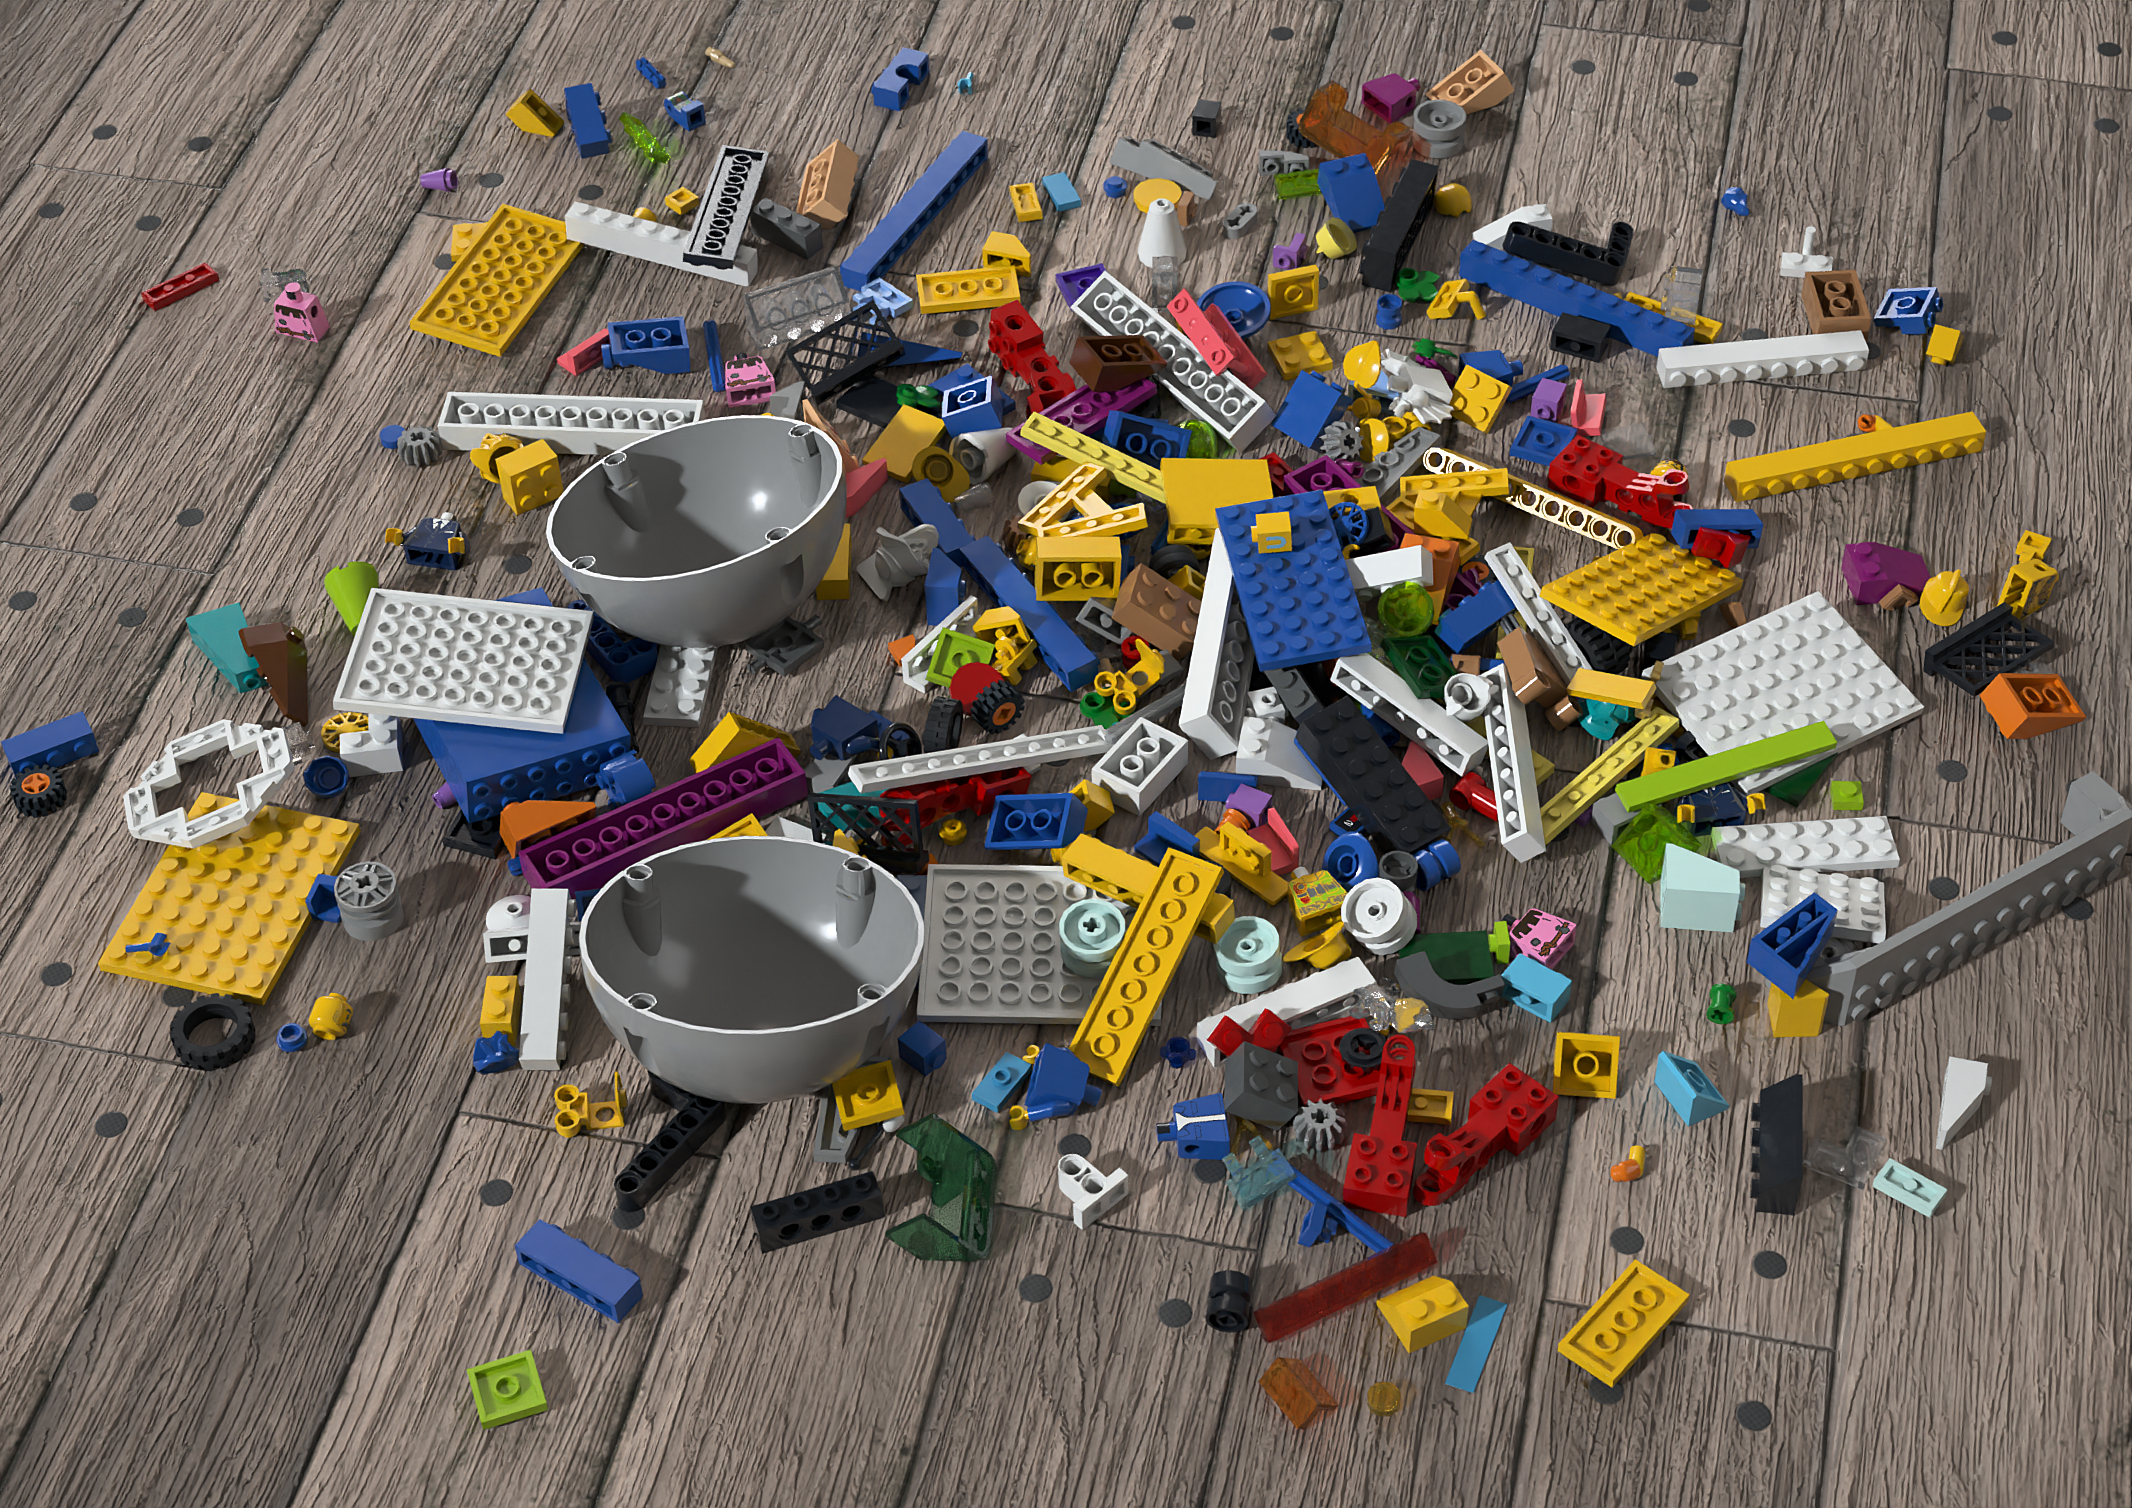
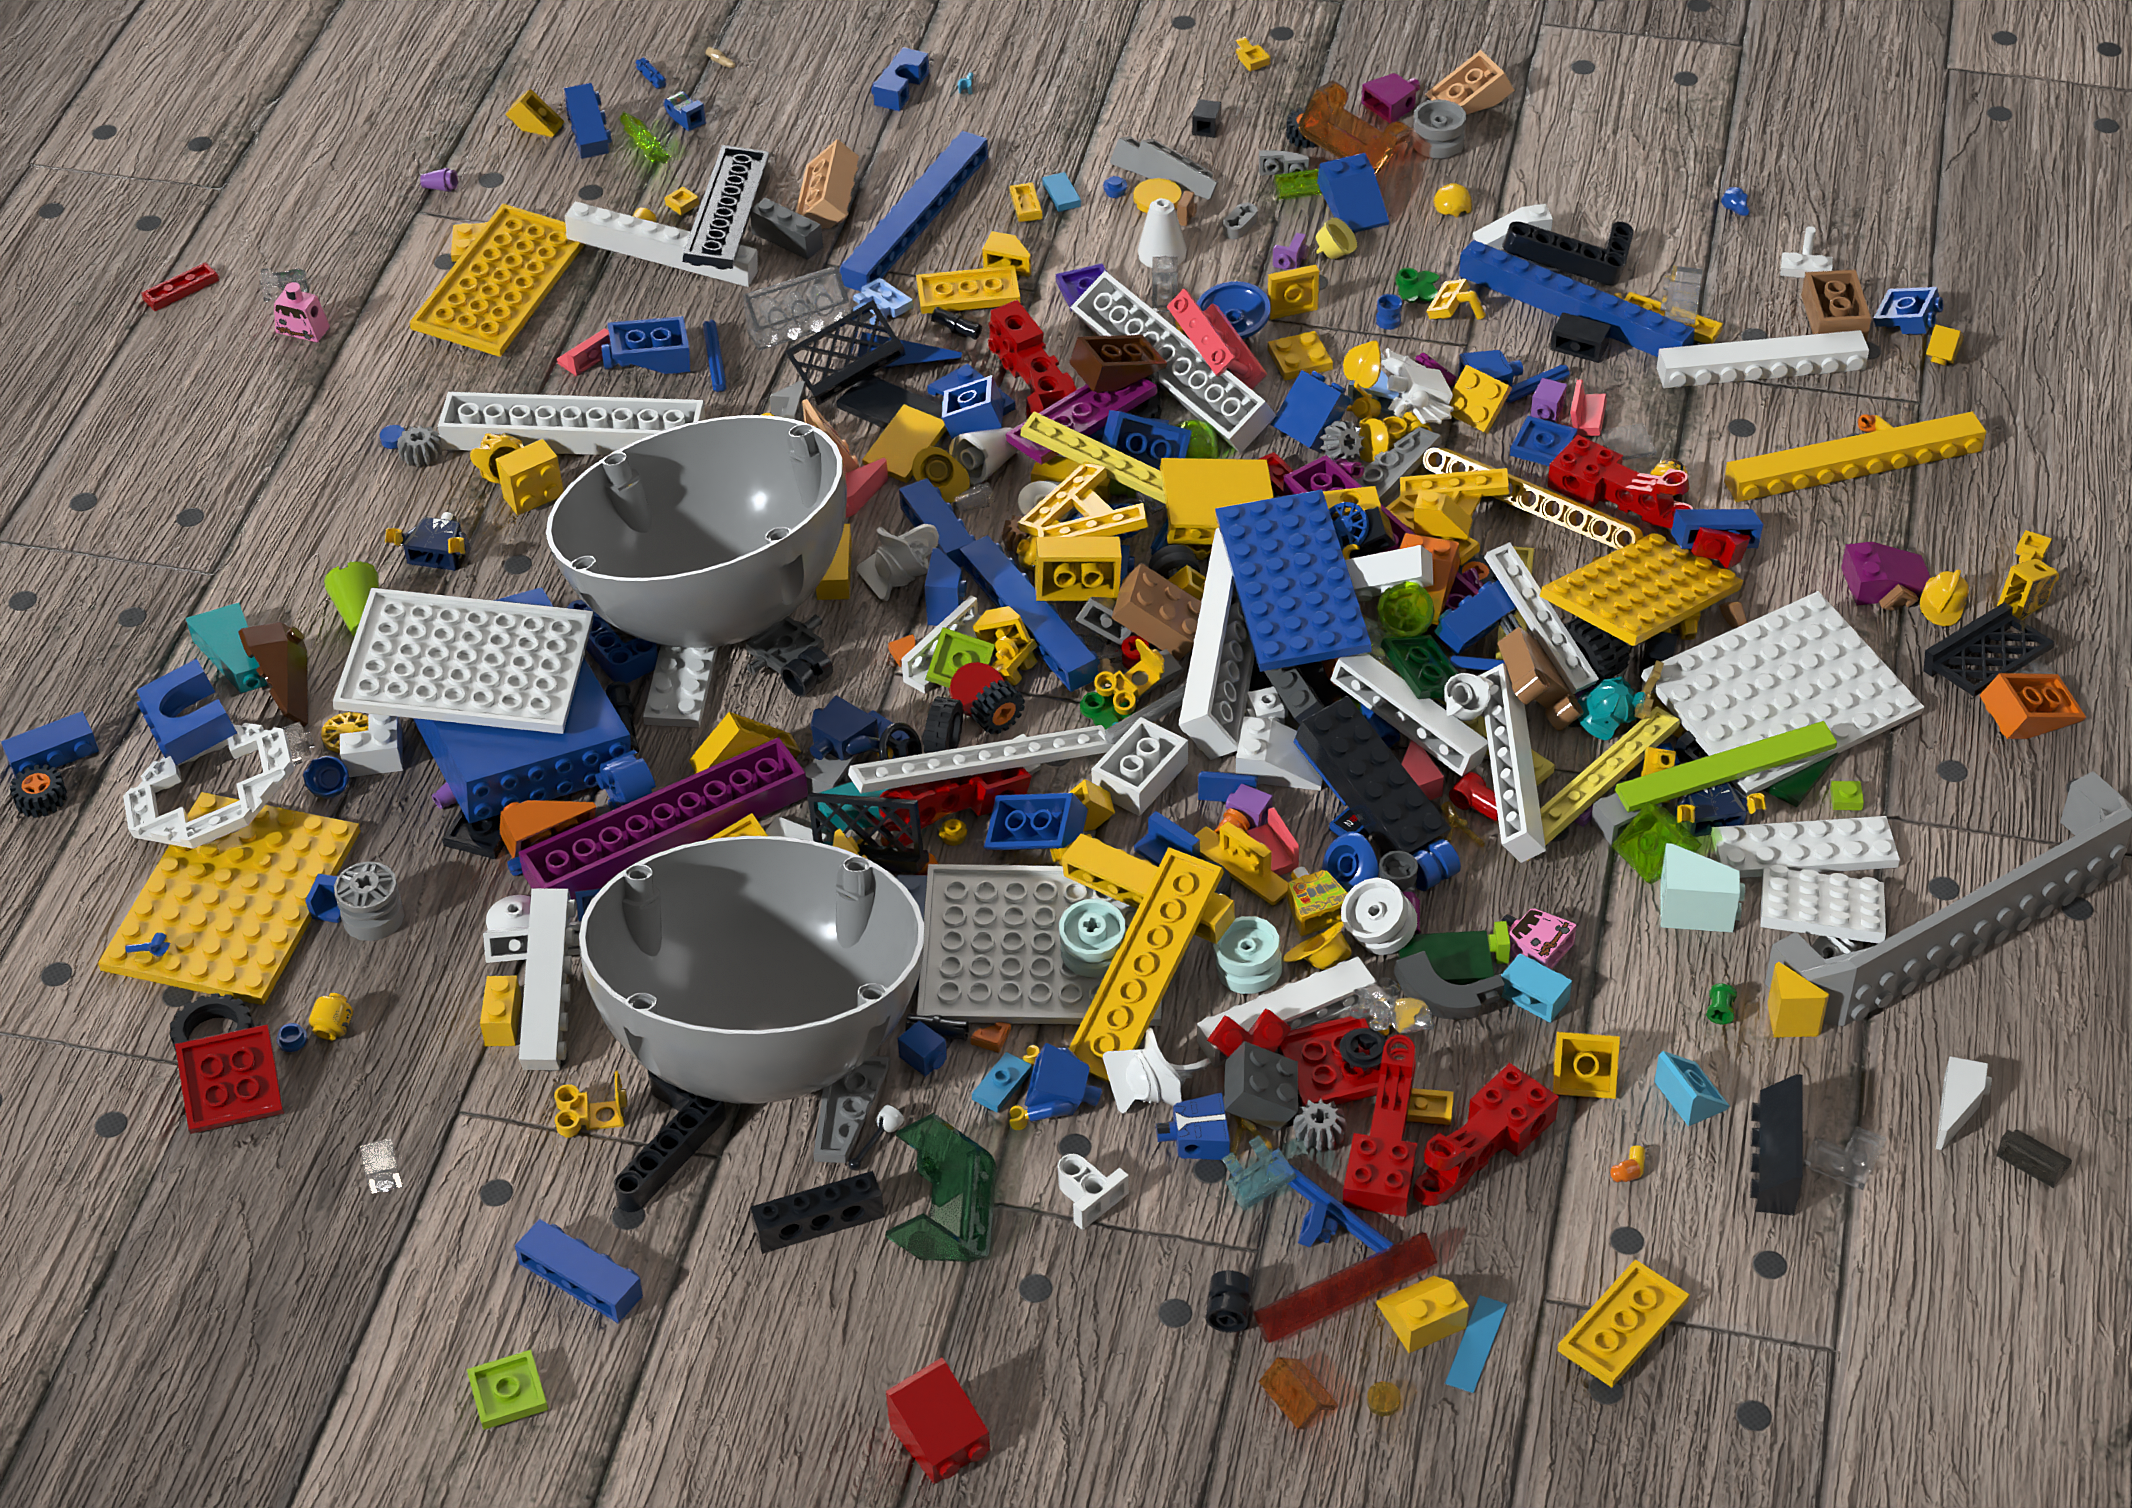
(188, 734): none -> blue arch
(229, 1079): none -> red plate
(381, 1166): none -> clear brick
(494, 1054): blue piece -> none
(748, 381): bright pink torso -> none
(806, 671): none -> black wheel
(868, 1096): yellow plate -> none
(912, 396): green plate -> none
(937, 1421): none -> red slope
(943, 1027): none -> black pin
(956, 323): none -> black pin
(992, 1036): none -> orange tile
(1146, 1075): none -> white helmet
(1178, 1045): clear blue plate -> none
(1251, 56): none -> yellow plate
(1272, 532): yellow brick -> none
(1398, 225): black brick -> none
(1427, 349): green plate -> none
(1467, 663): medium nougat tile -> none
(1611, 688): yellow tile -> none
(1793, 943): blue wedge -> none
(1909, 1188): light aqua plate -> none
(2033, 1157): none -> clear smoke panel

